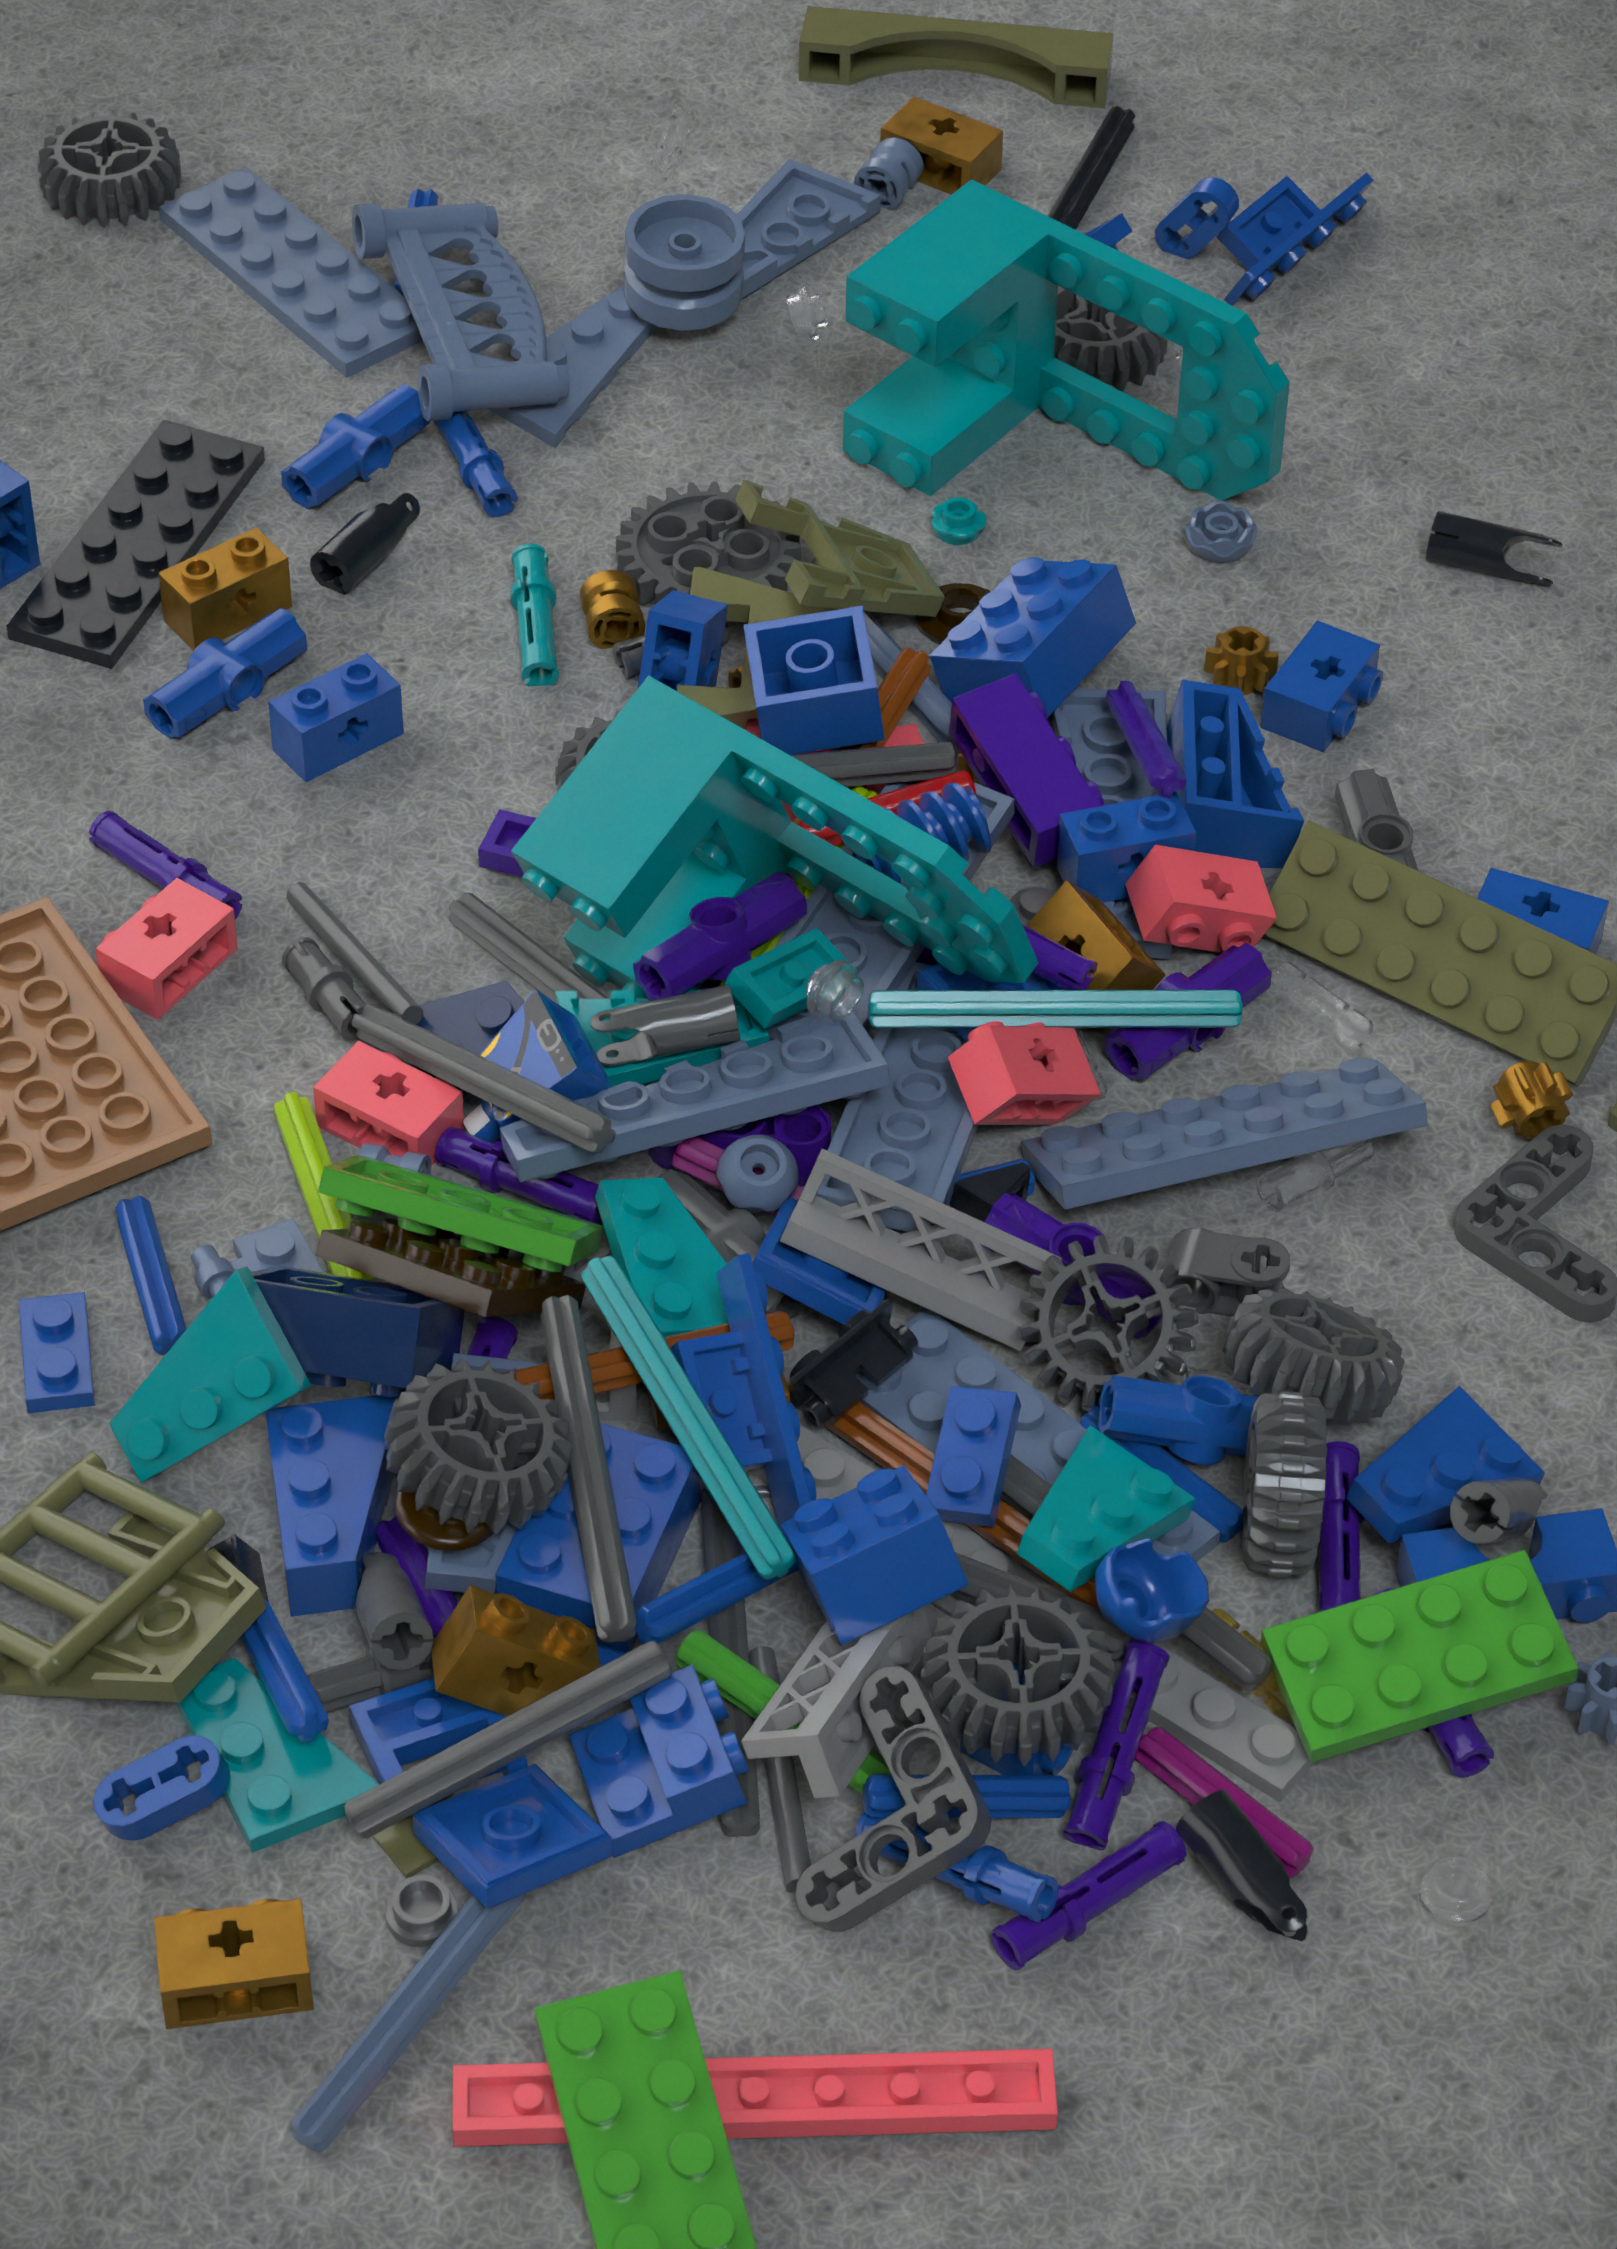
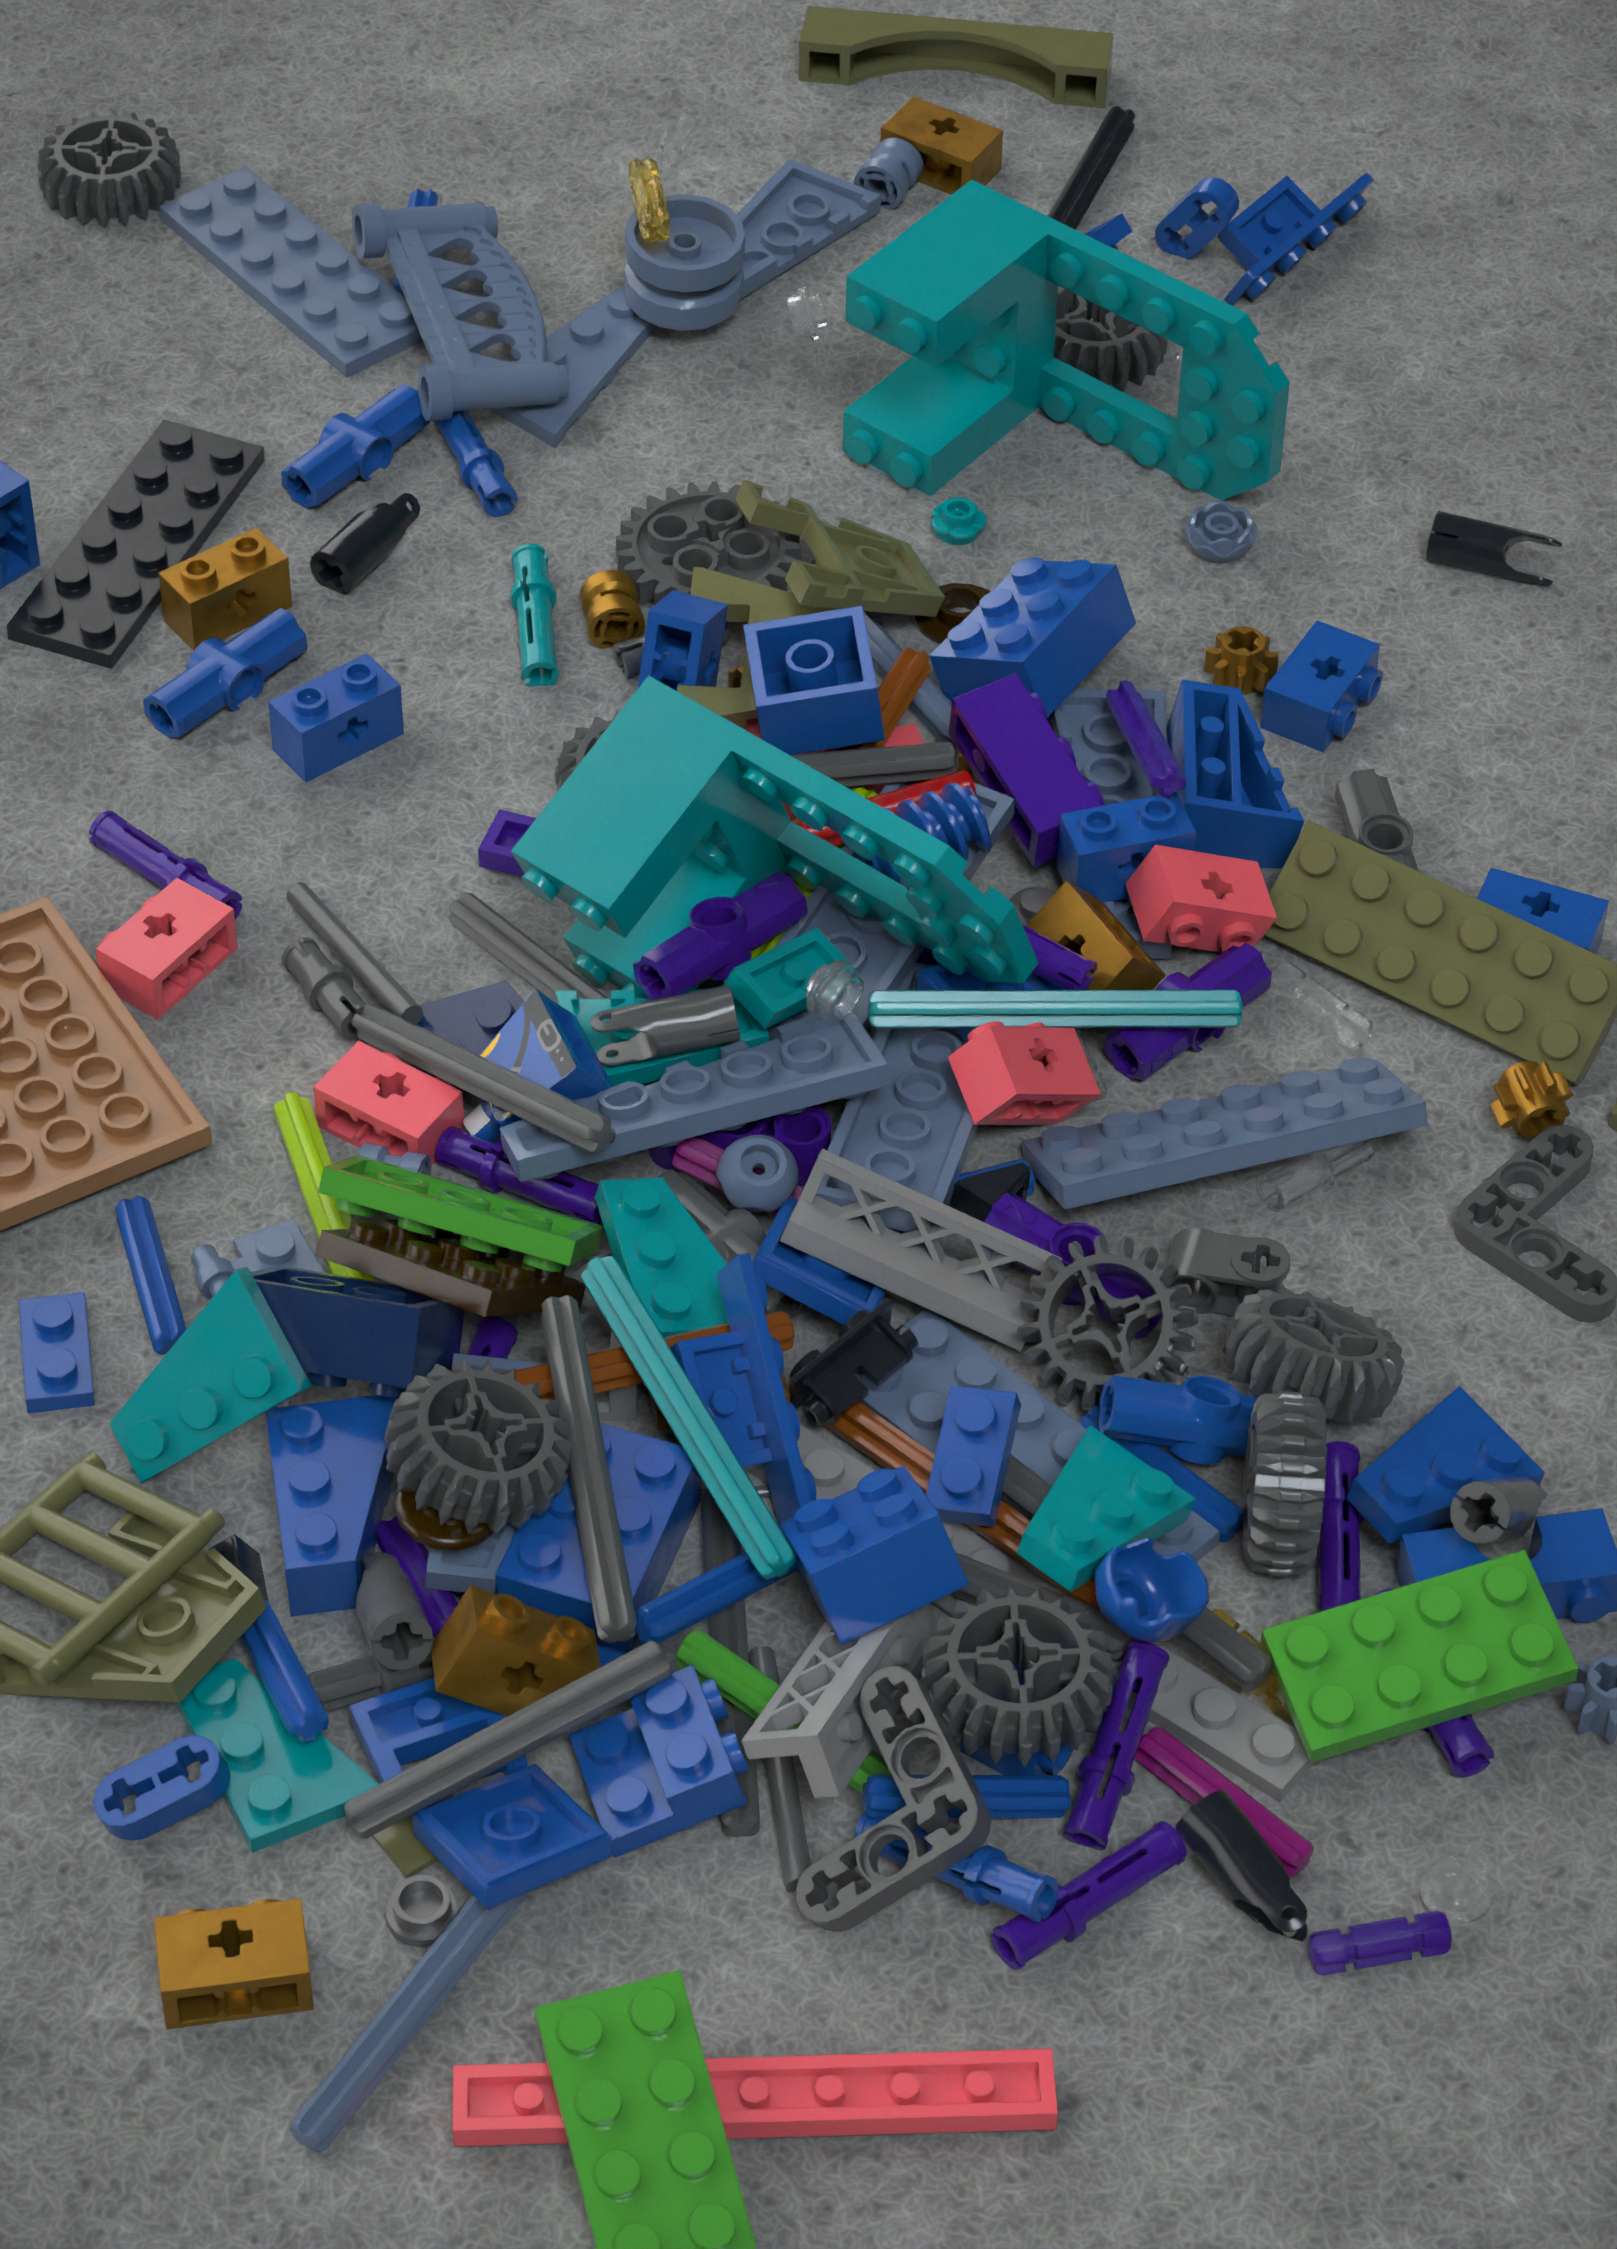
(649, 199): none -> clear yellow axle
(1379, 1942): none -> dark purple axle

